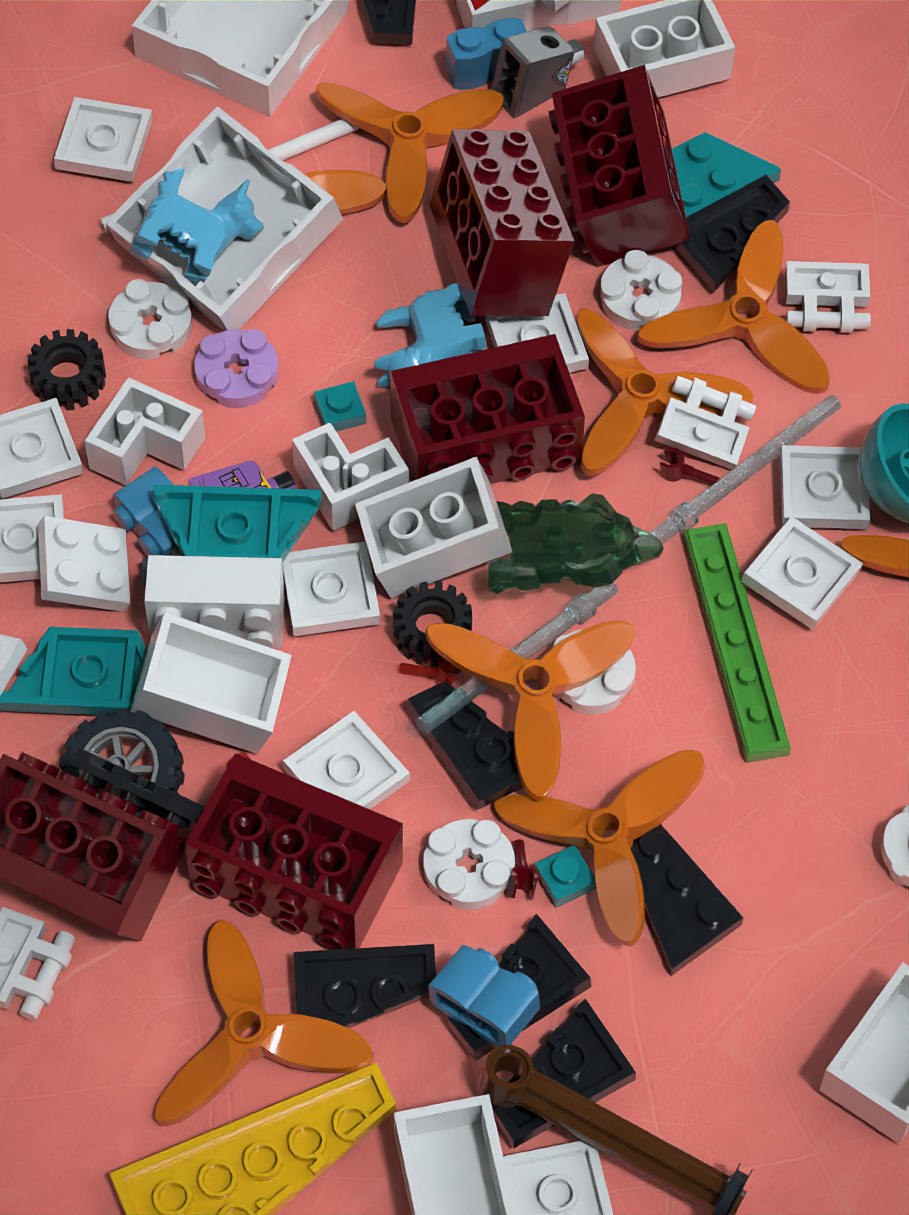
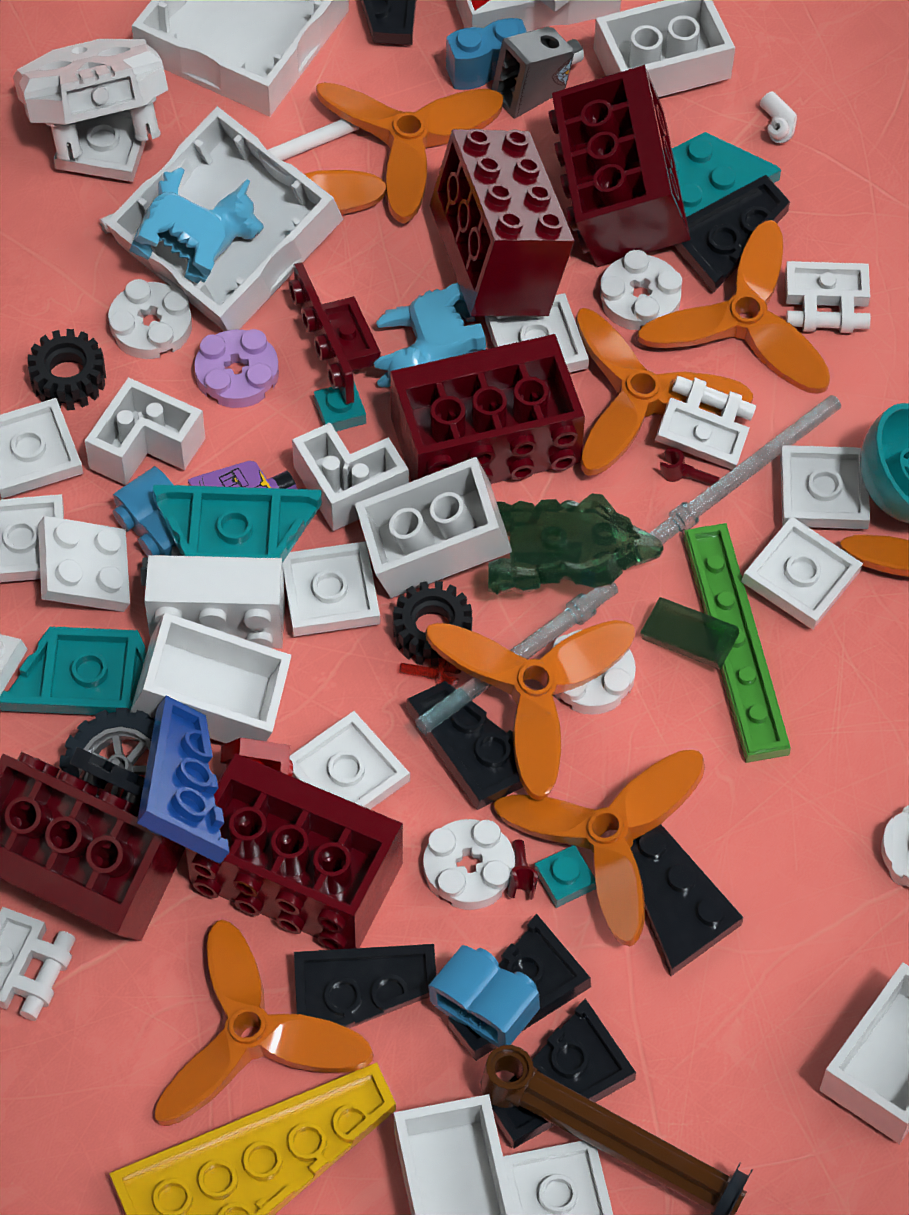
(91, 83): none -> white brick
(180, 785): none -> blue wing
(266, 753): none -> bracket
(339, 333): none -> dark red bracket
(690, 633): none -> clear green tile
(783, 118): none -> white arm

